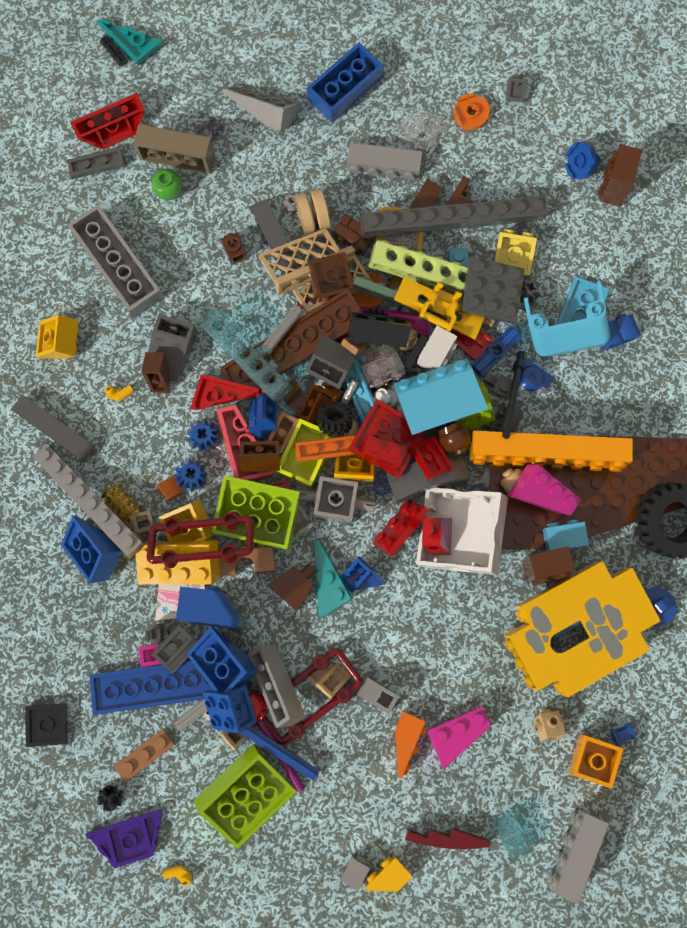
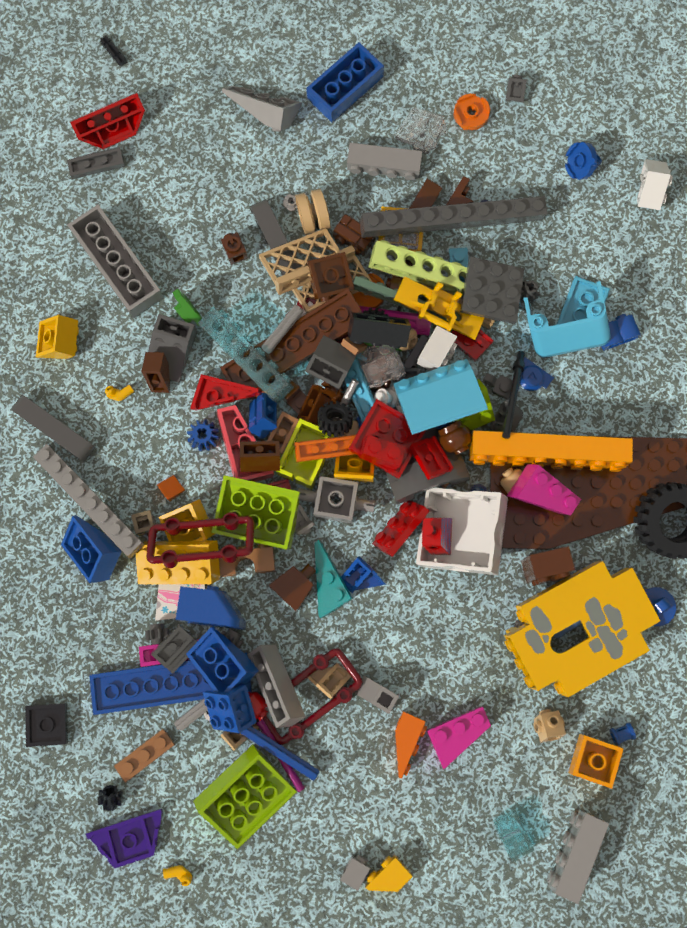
(121, 503): clear yellow piece -> none
(134, 44): teal wing -> none
(167, 184): bright green piece -> none
(174, 148): dark tan brick -> none
(182, 476): blue gear -> none
(185, 308): none -> bright green plate
(206, 125): clear purple piece -> none
(382, 492): clear blue bush -> none
(453, 840): dark red slope -> none
(503, 344): blue piece -> none
(516, 249): light yellow plate -> none
(571, 535): medium azure brick -> none
(619, 175): reddish brown brick -> none
(655, 180): none -> white brick

